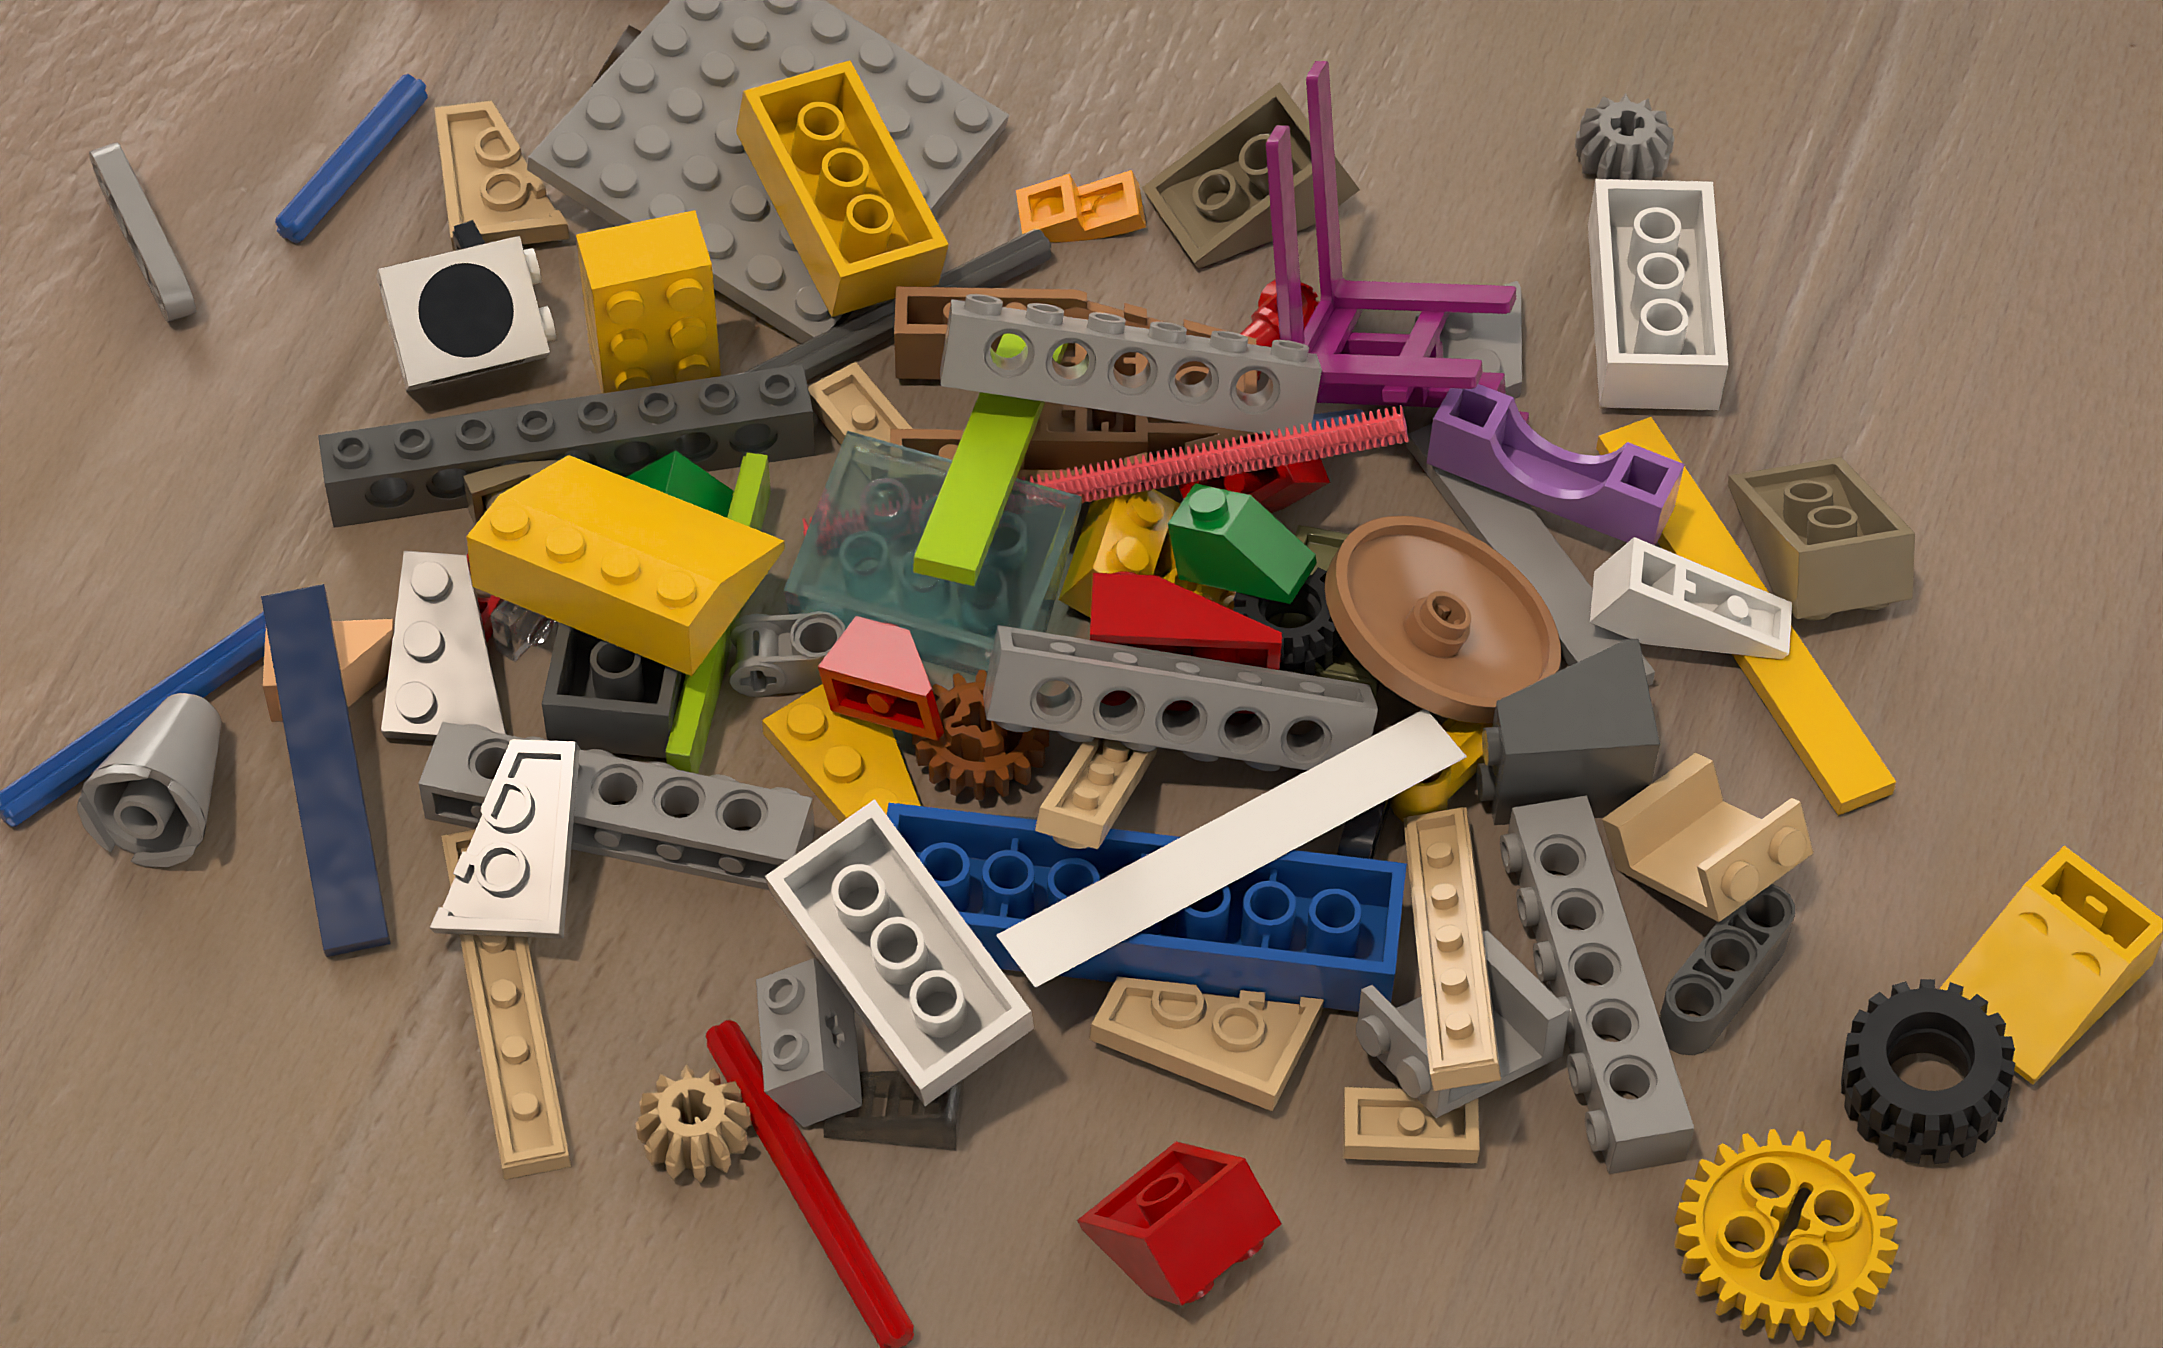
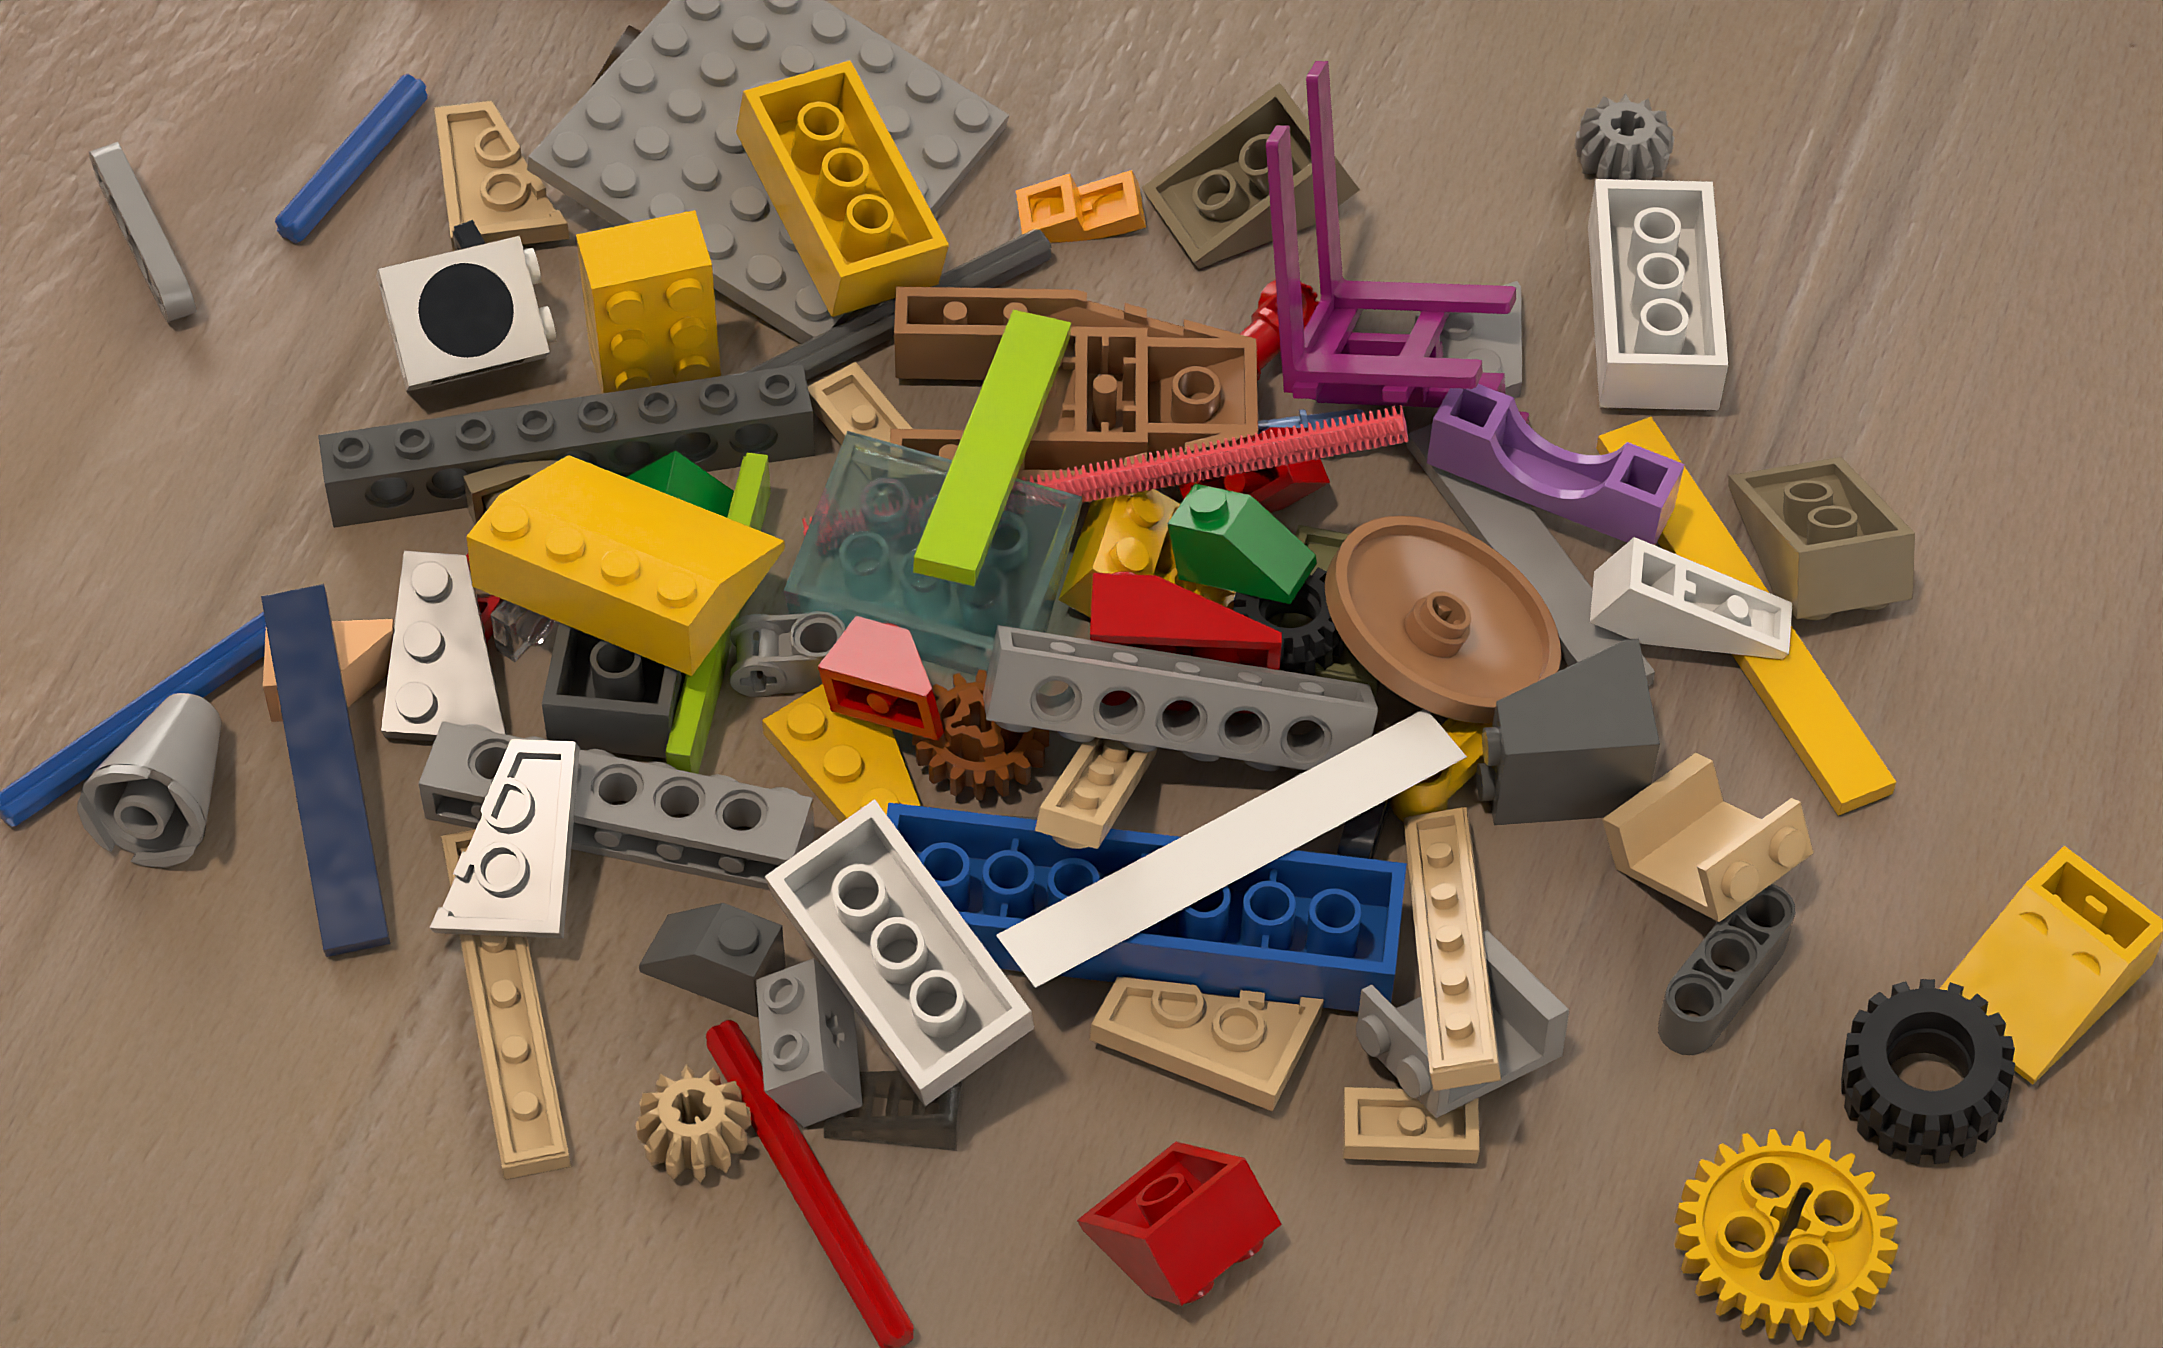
(716, 954): none -> dark grey slope
(1154, 392): light grey brick -> none
(1627, 1131): light grey brick -> none

